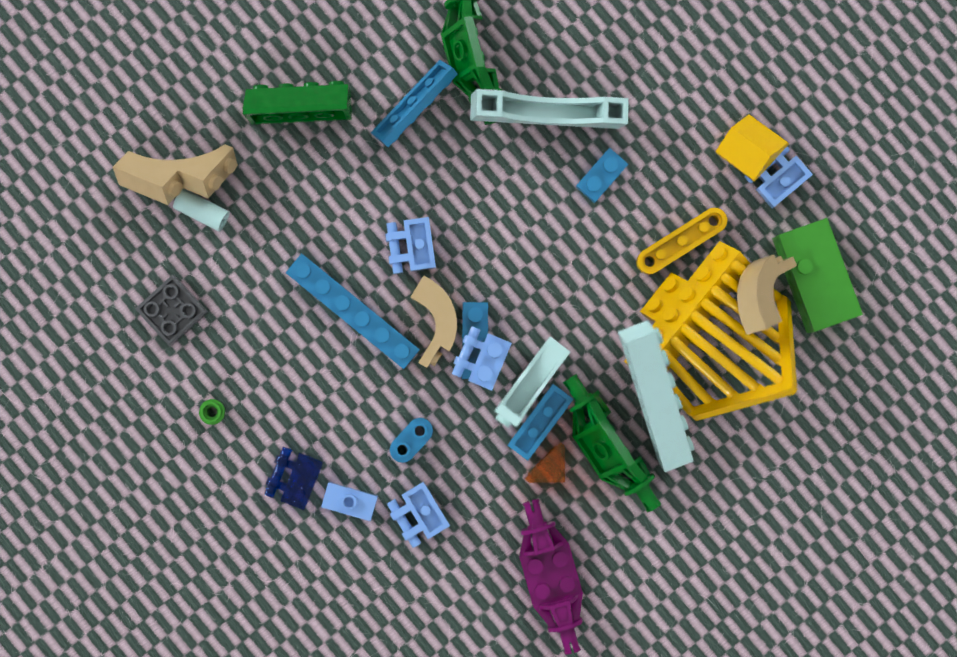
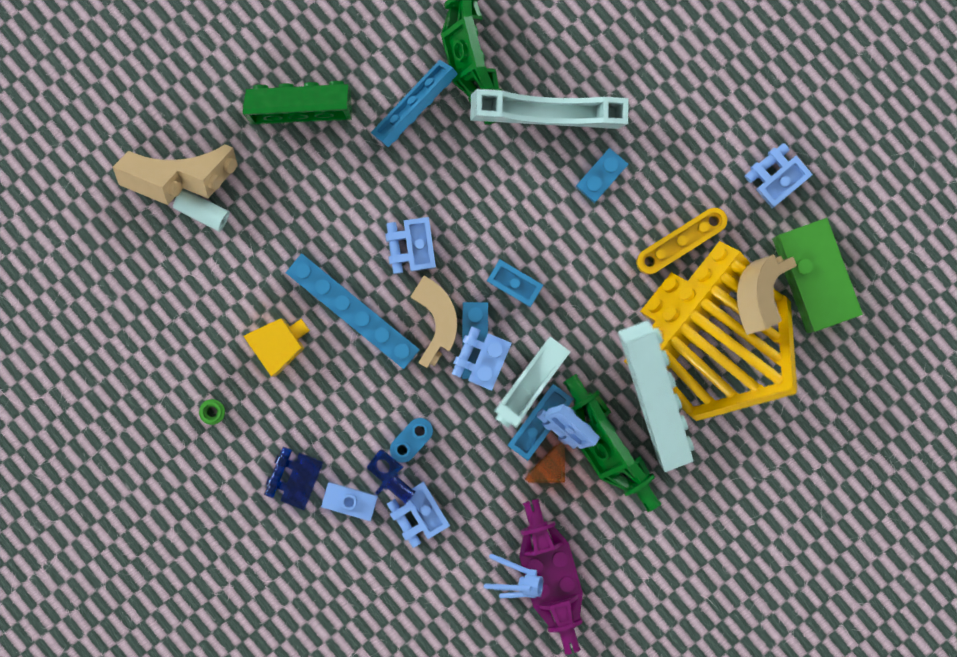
(171, 310): flat silver tile -> none
(277, 344): none -> yellow torso
(391, 479): none -> clear blue bracket
(514, 283): none -> dark azure plate
(528, 586): none -> light blue plant
(568, 427): none -> light blue plate
(751, 147): yellow slope -> none

